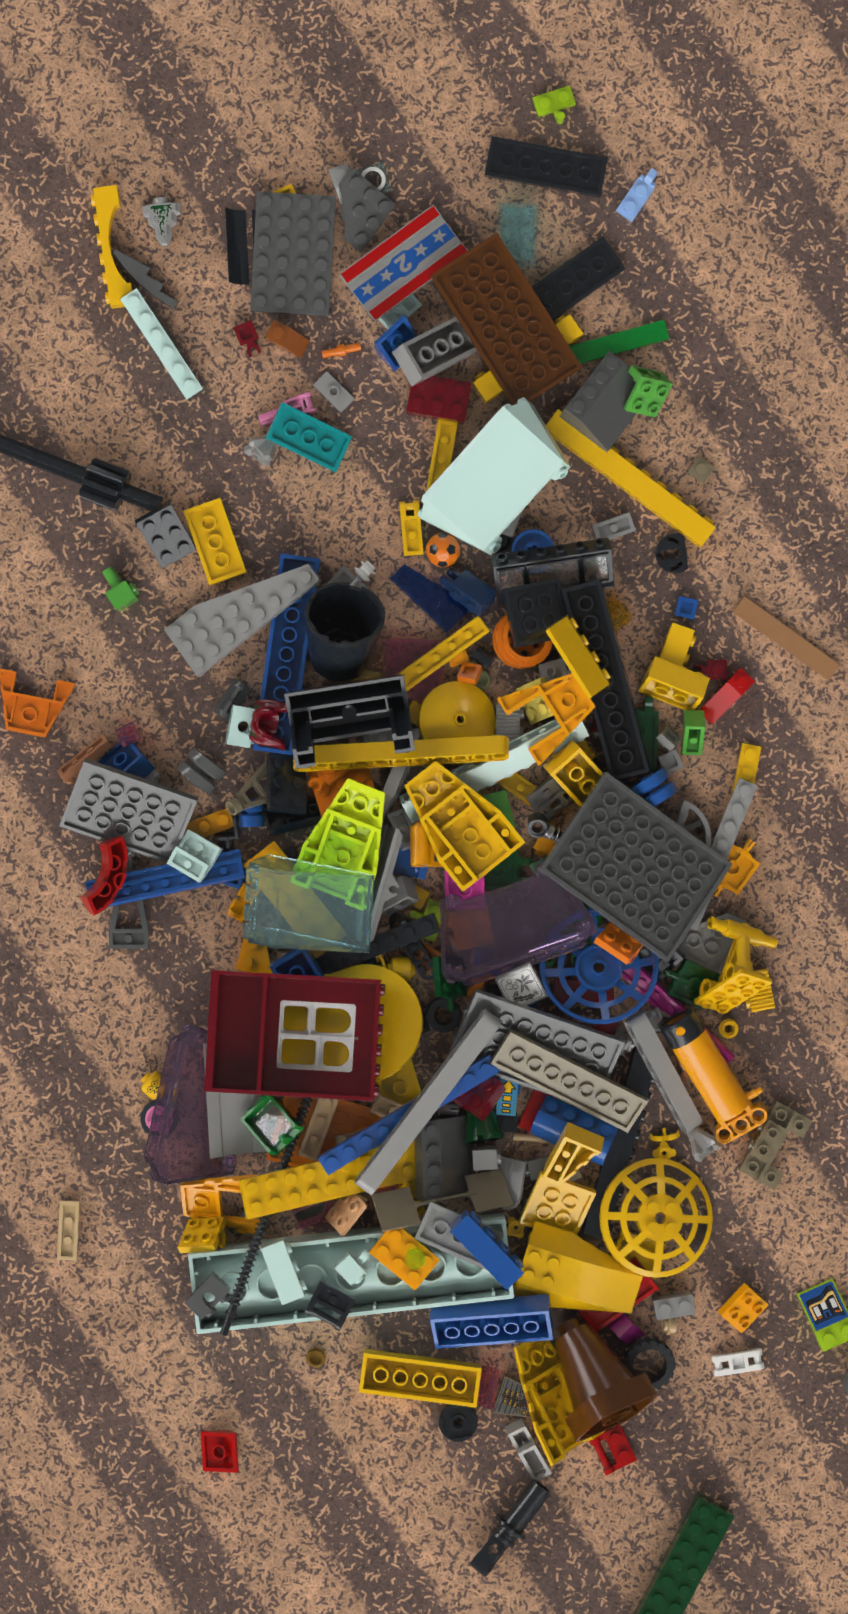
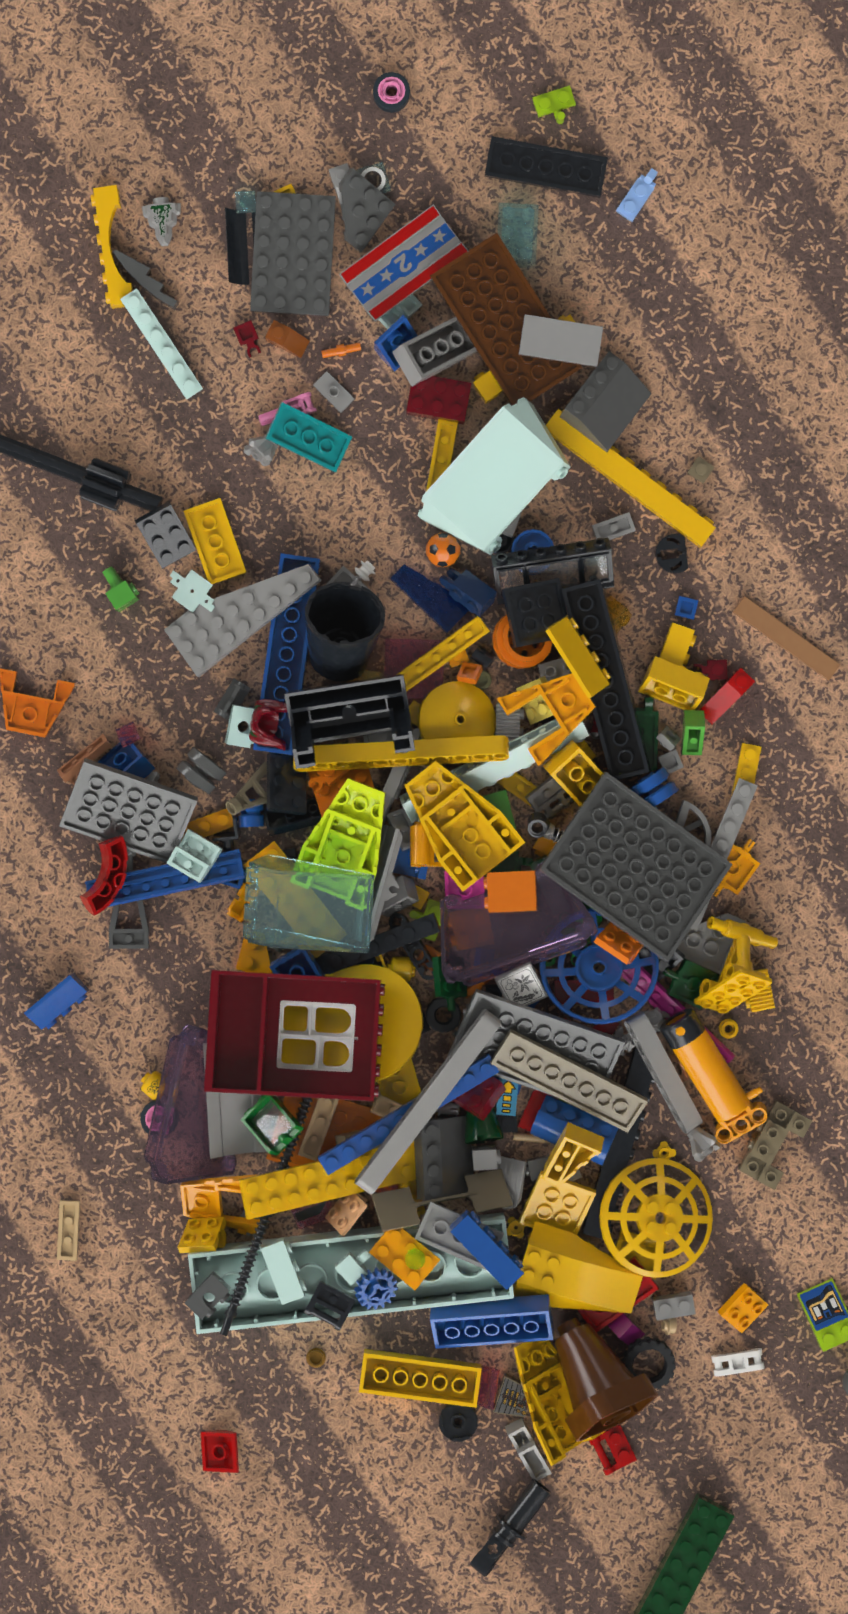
(57, 1002): none -> blue slope
(185, 585): none -> light aqua piece
(245, 201): none -> clear light blue plate
(375, 1288): none -> blue gear
(394, 81): none -> wheel
(411, 529): yellow plate -> none
(510, 891): none -> orange brick
(560, 340): none -> light grey tile
(578, 278): black plate -> none
(620, 342): green tile -> none
(648, 392): bright green bracket -> none
(665, 1137): yellow piece -> none

